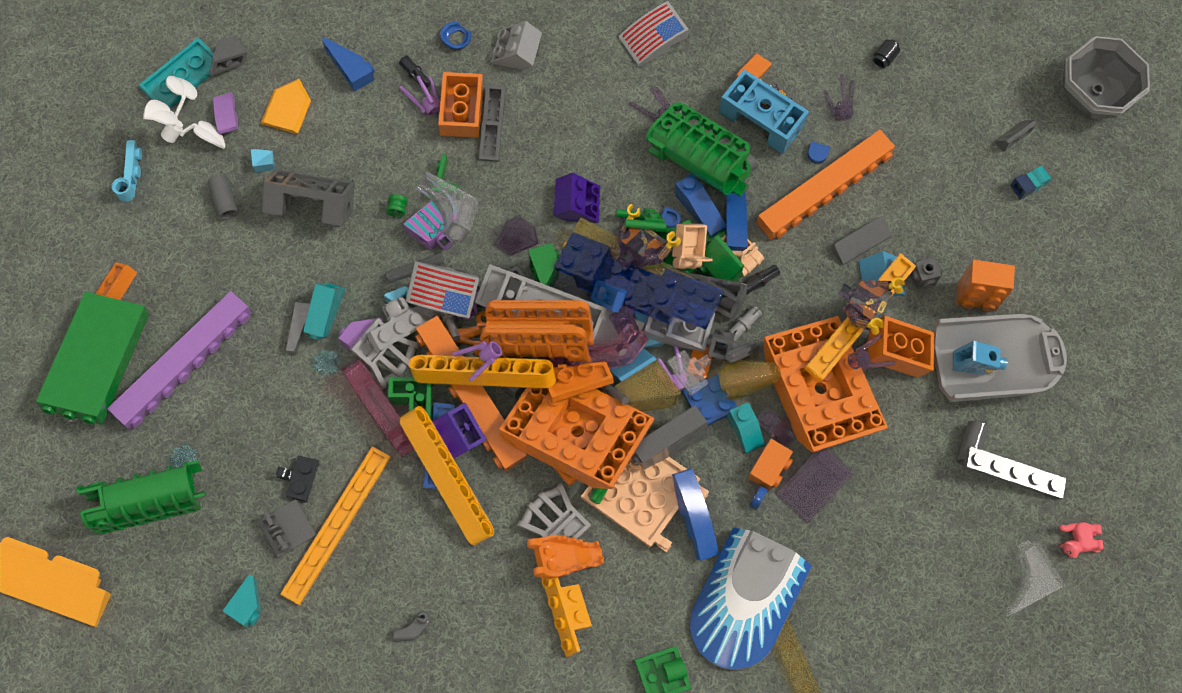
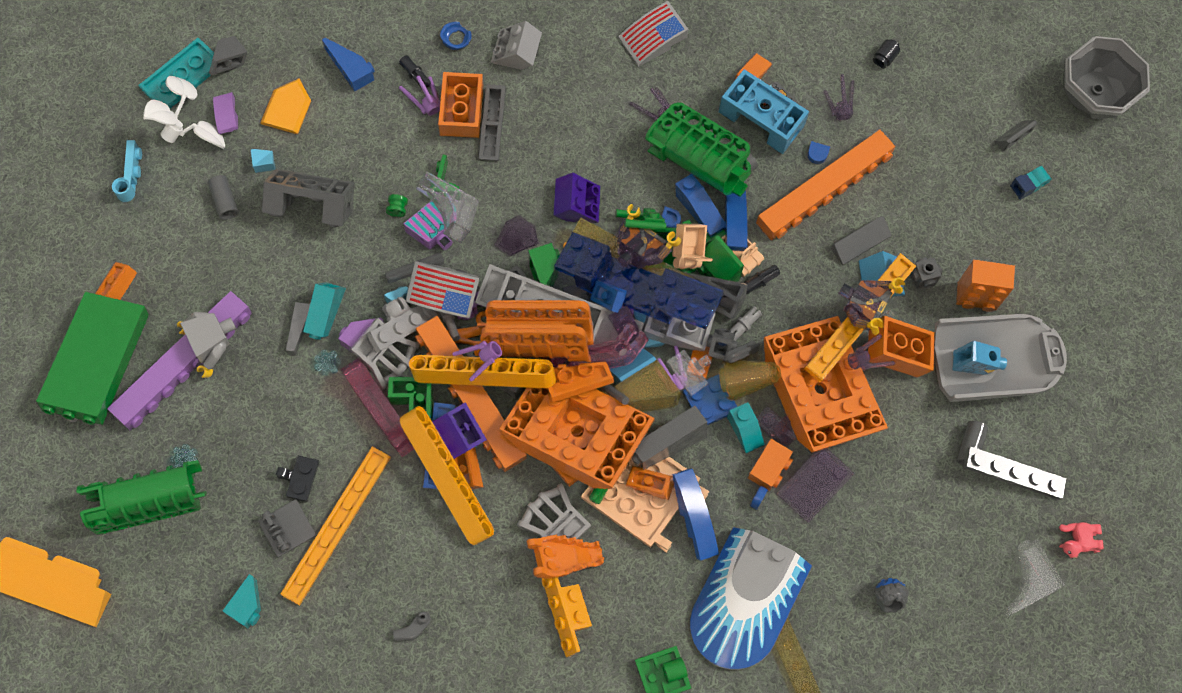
(206, 338): none -> light grey torso
(470, 468): none -> orange slope
(650, 482): none -> orange slope
(891, 595): none -> dark grey piece

